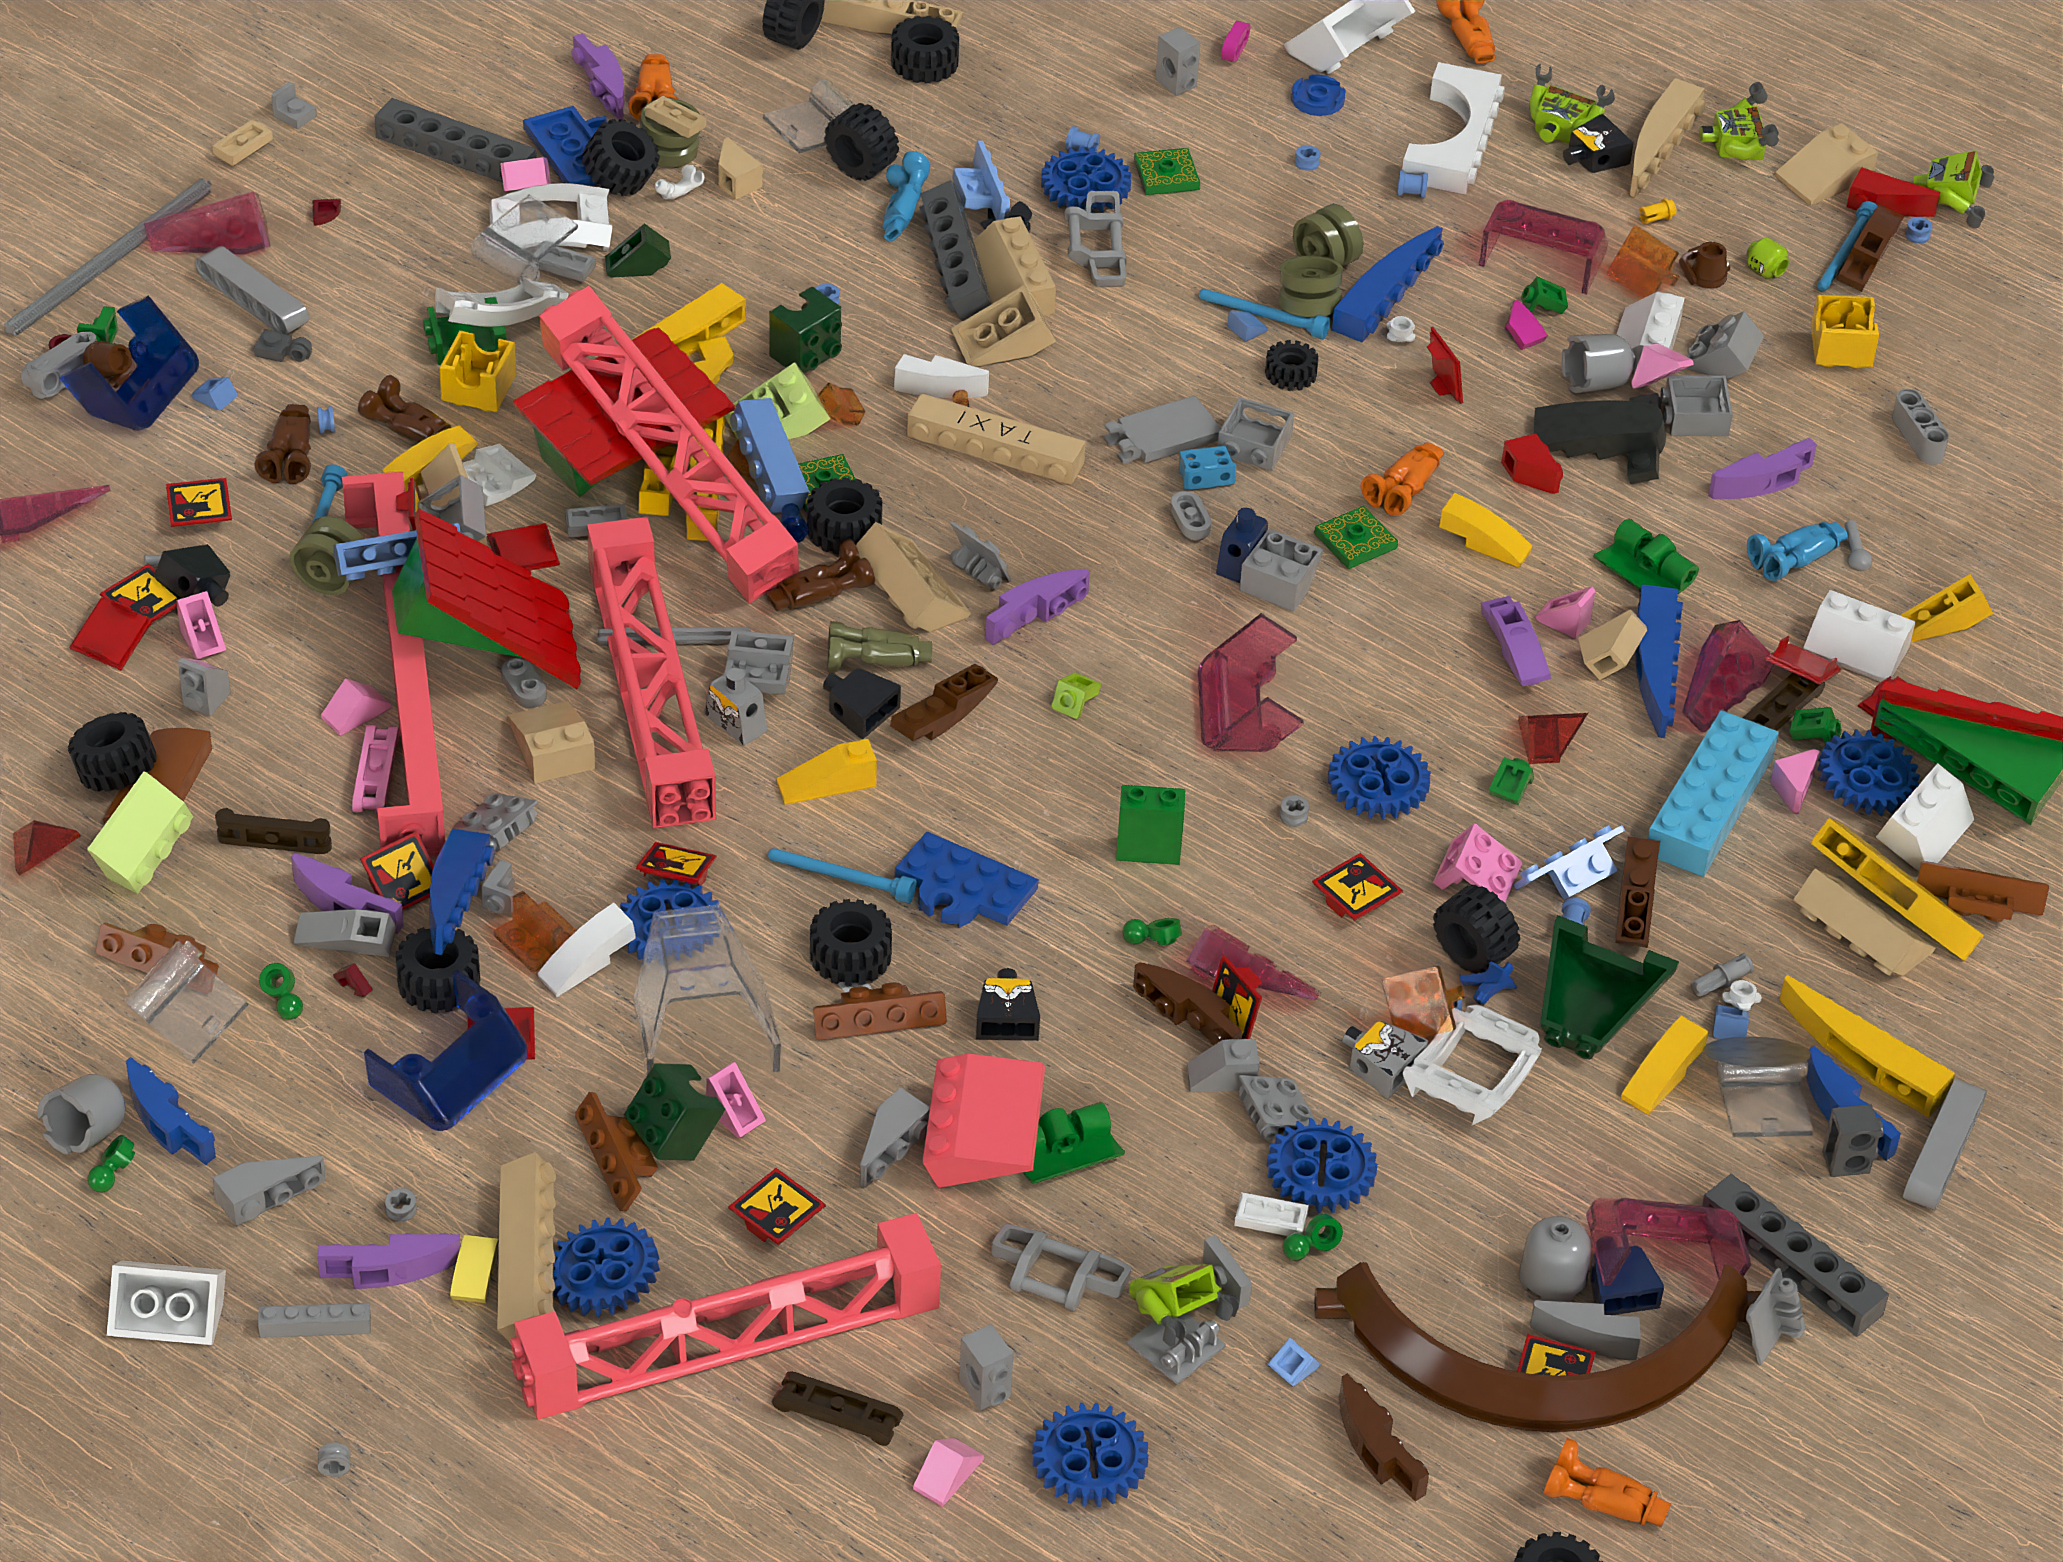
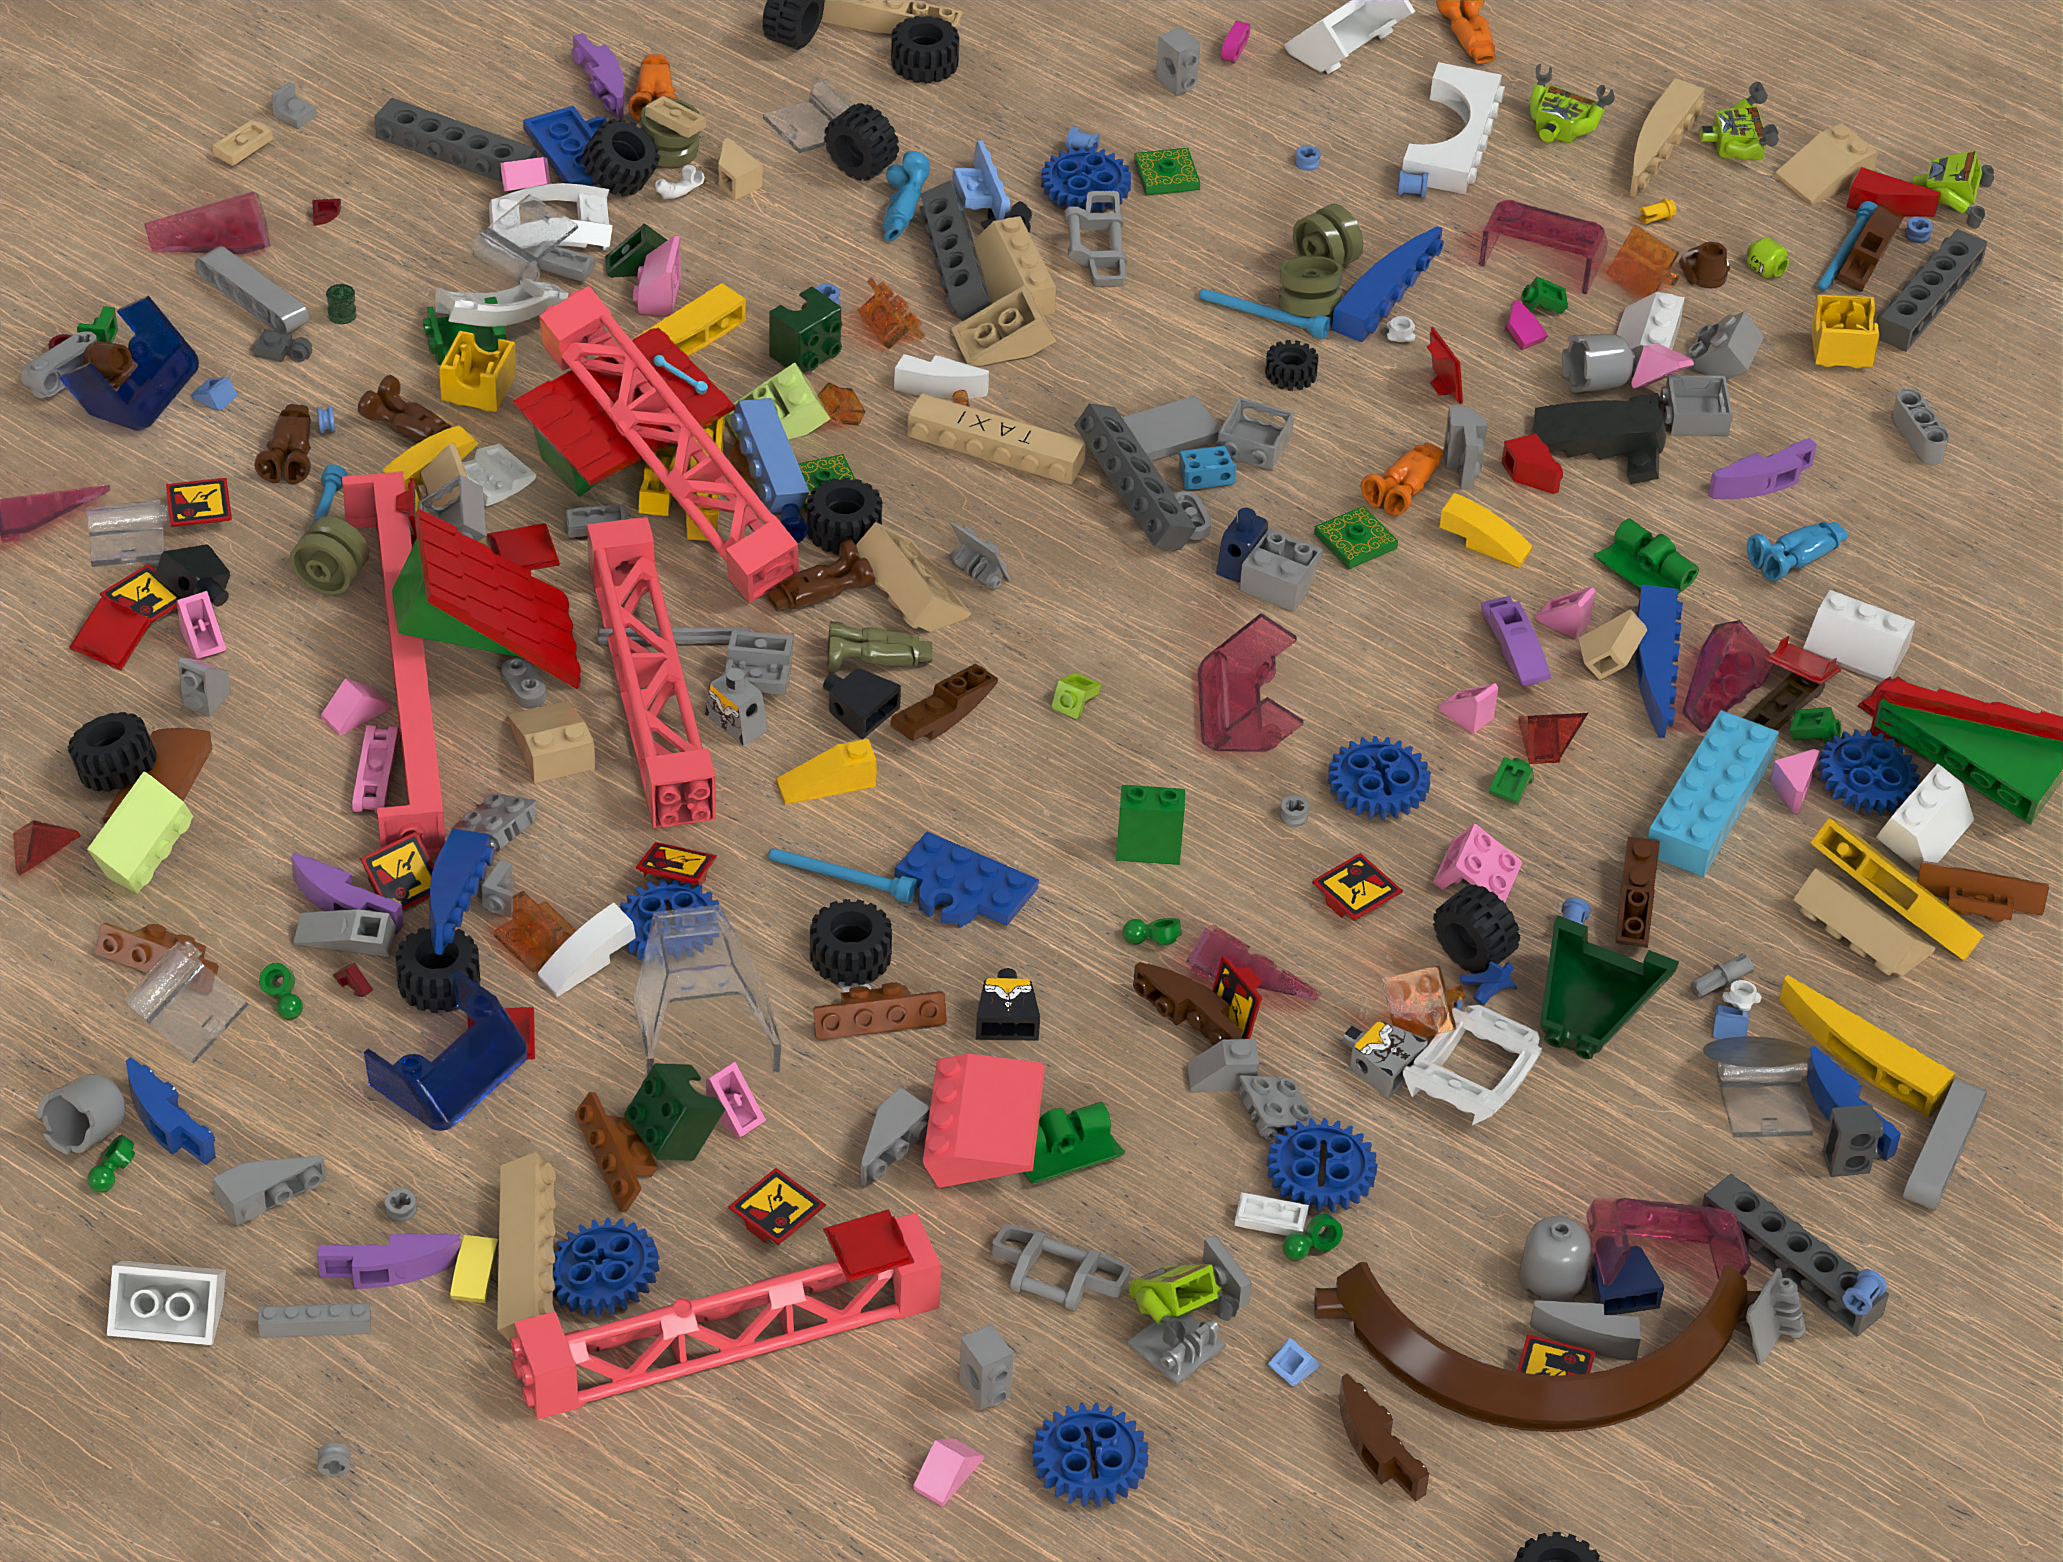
(103, 260): light grey axle -> none
(126, 532): none -> clear door
(273, 832): dark brown plate -> none
(341, 304): none -> clear green wheel
(374, 554): medium blue brick -> none
(659, 280): none -> bright pink slope
(700, 387): none -> medium azure hinge
(715, 356): yellow tile -> none
(838, 1407): dark brown plate -> none
(868, 1245): none -> red piece
(889, 315): none -> clear orange bracket
(1036, 598): medium lavender slope -> none
(1135, 477): none -> dark grey brick
(1245, 325): medium blue slope -> none
(1318, 95): blue tile -> none
(1464, 444): none -> light grey brick
(1472, 706): none -> bright pink slope
(1580, 868): bracket -> none
(1599, 146): black torso -> none
(1606, 1489): orange piece -> none
(1665, 1065): yellow slope -> none
(1859, 558): light grey bar -> none
(1864, 1292): none -> medium blue bush
(1930, 289): none -> dark grey brick
(1949, 610): yellow slope -> none

